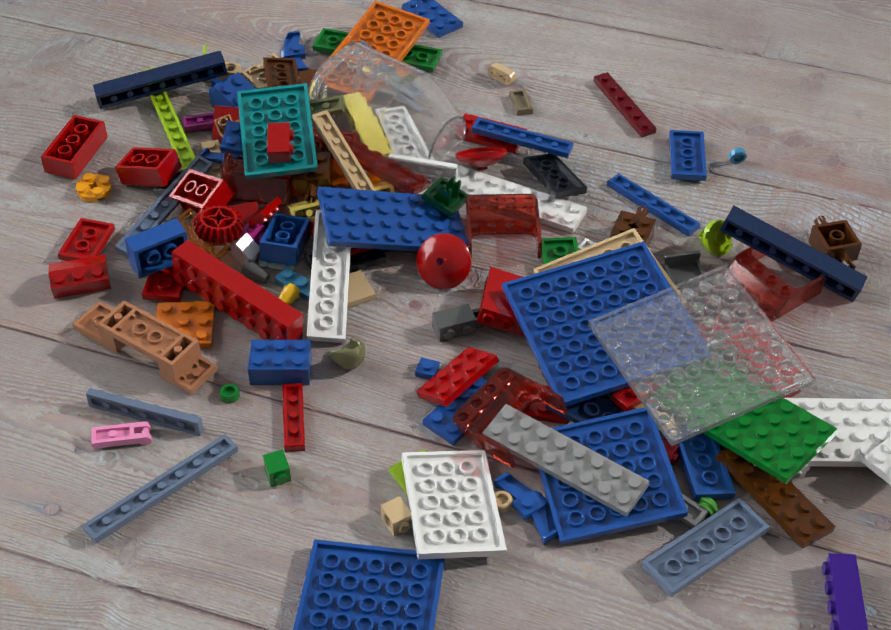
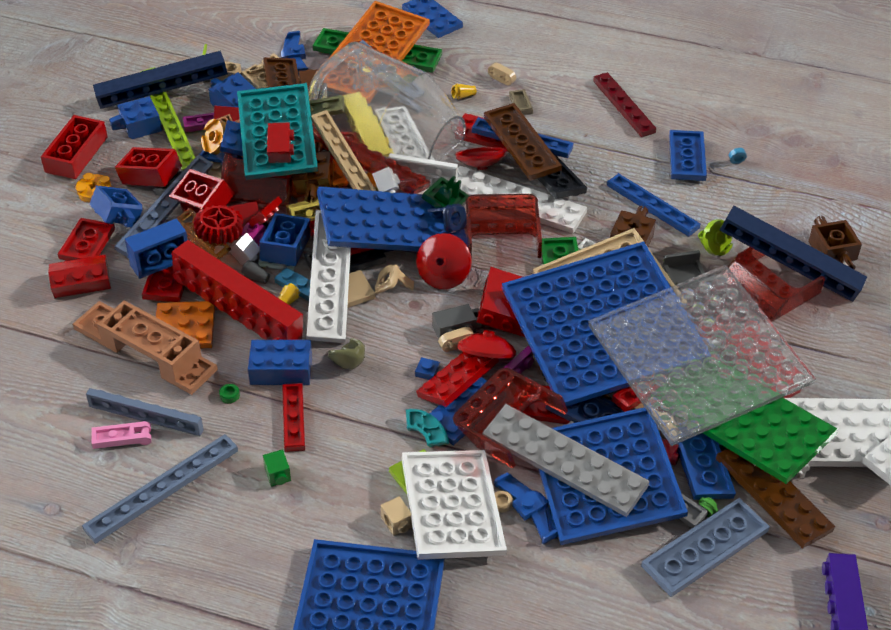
(116, 205): none -> blue hinge
(137, 118): none -> blue hinge
(213, 136): none -> light orange plate
(386, 180): none -> white brick
(395, 275): none -> tan piece
(427, 425): none -> teal tile
(447, 213): none -> dark blue piece
(450, 339): none -> tan beam
(462, 91): none -> yellow cone
(487, 345): none -> red dish
(522, 141): none -> reddish brown plate
(522, 361): none -> magenta plate

